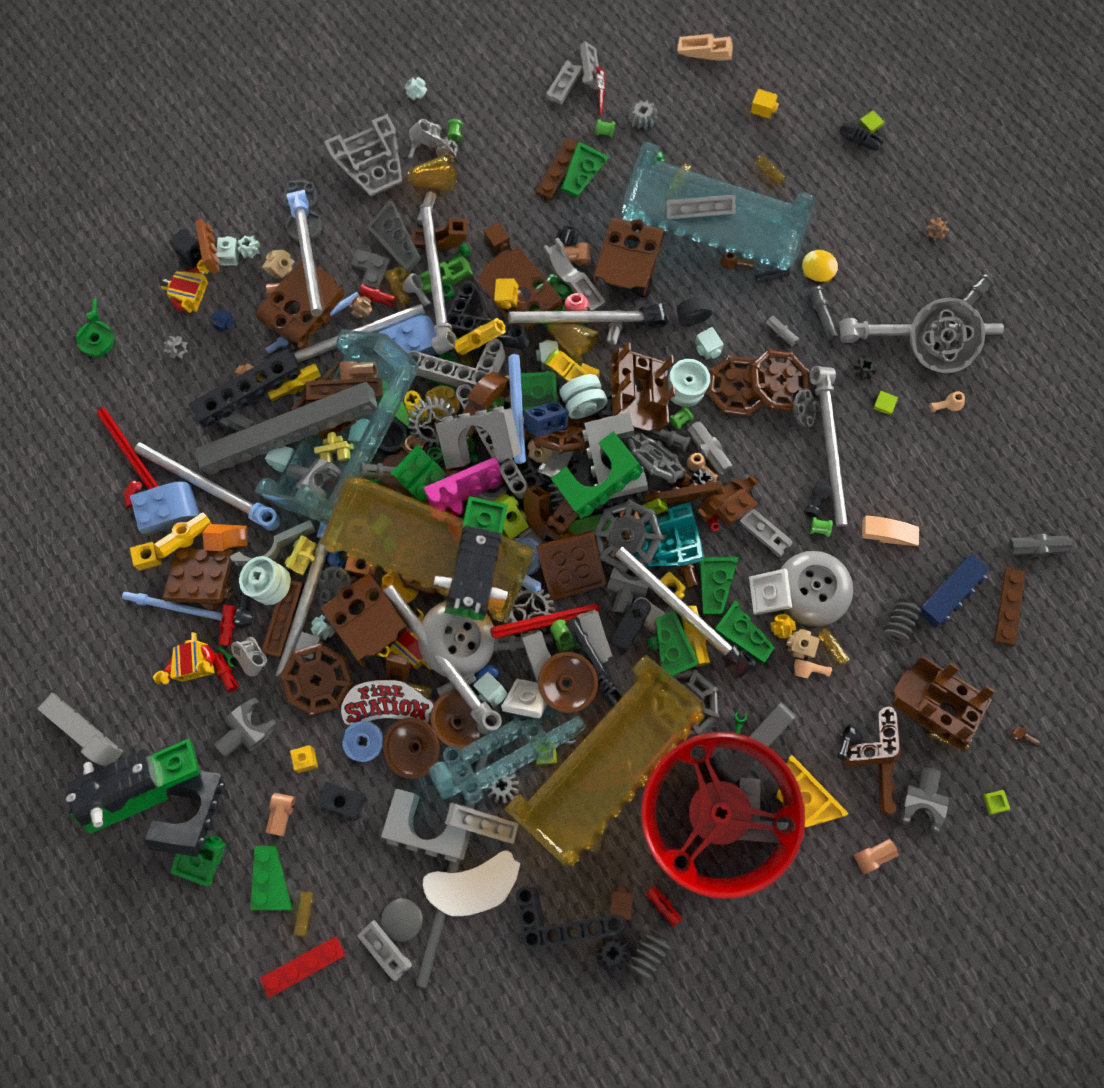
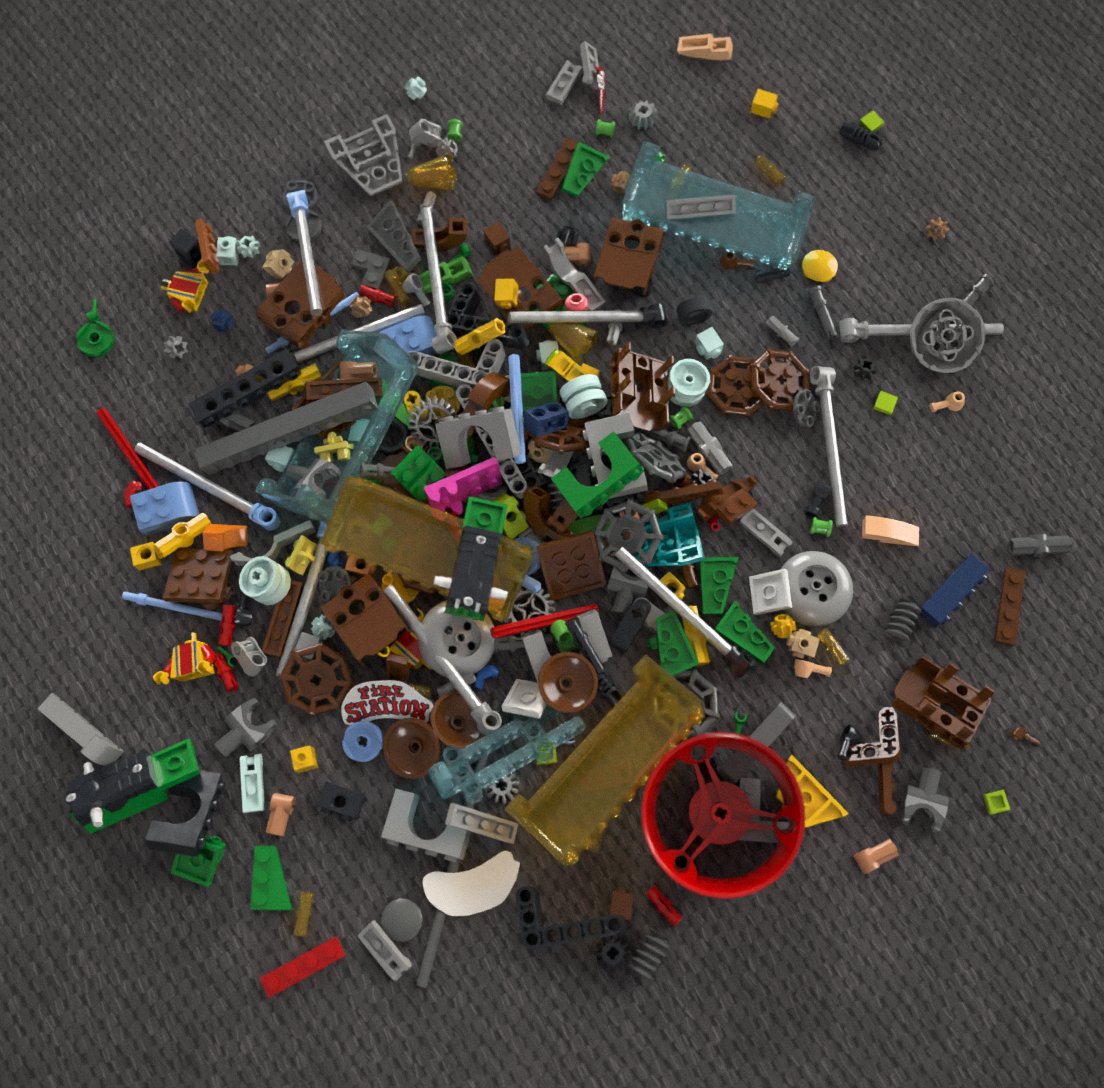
(252, 784): none -> light aqua plate
(490, 690): light aqua brick -> none
(620, 182): none -> medium nougat gear

